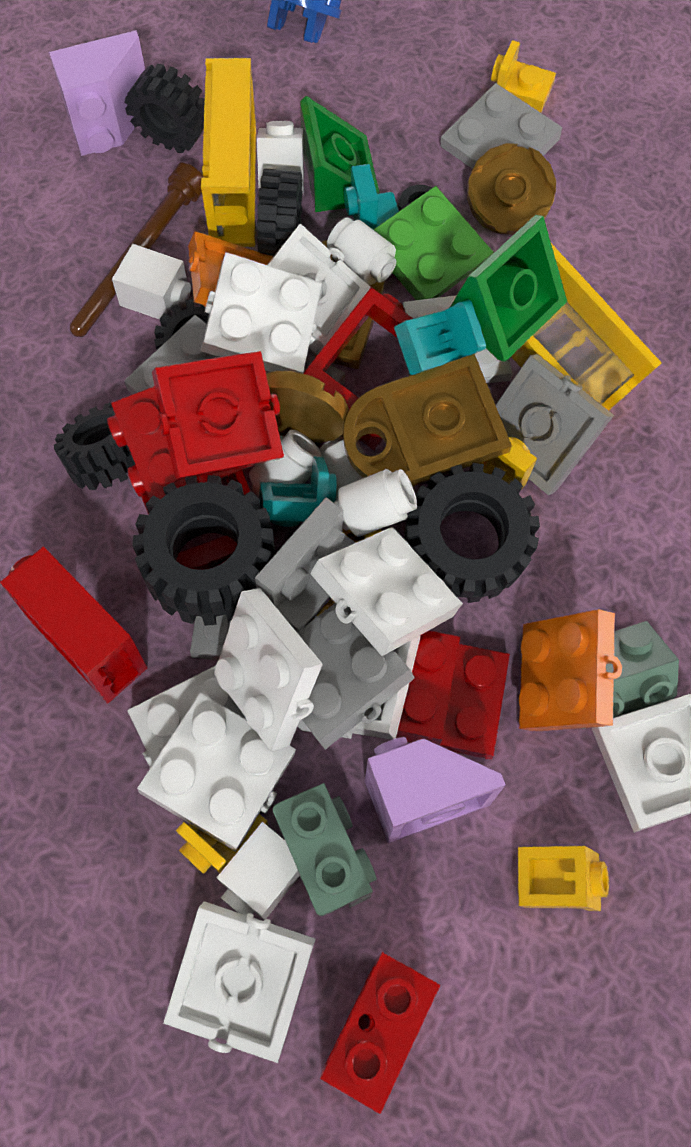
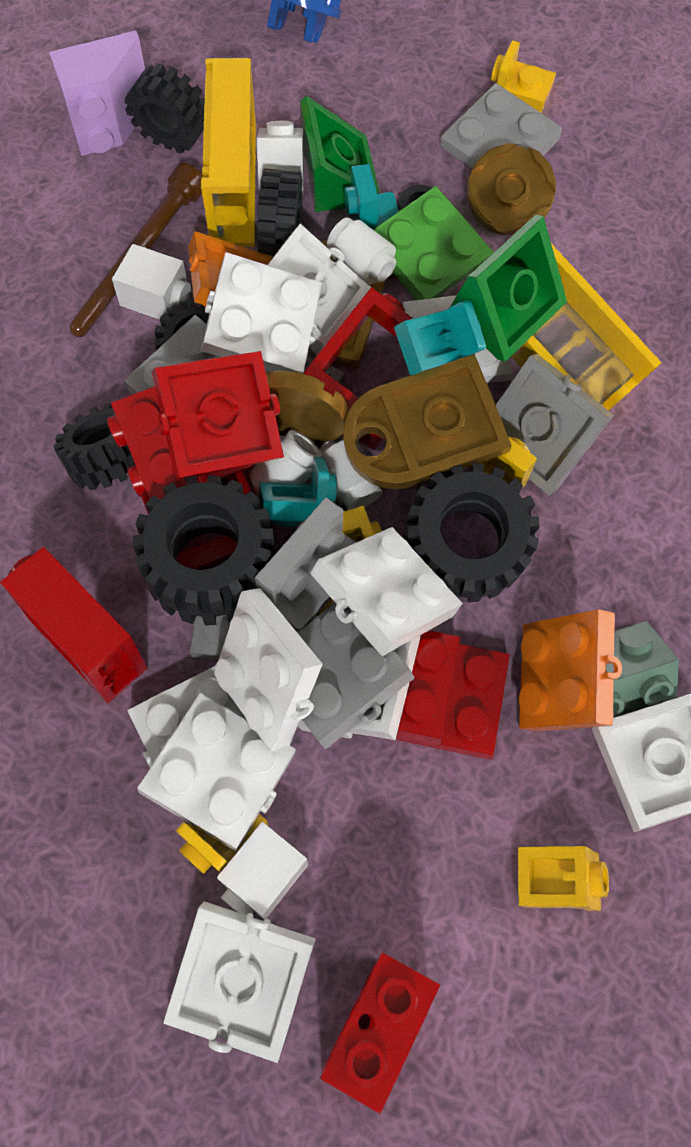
(322, 850): sand green bracket -> none
(376, 501): white brick -> none
(425, 786): lavender slope -> none

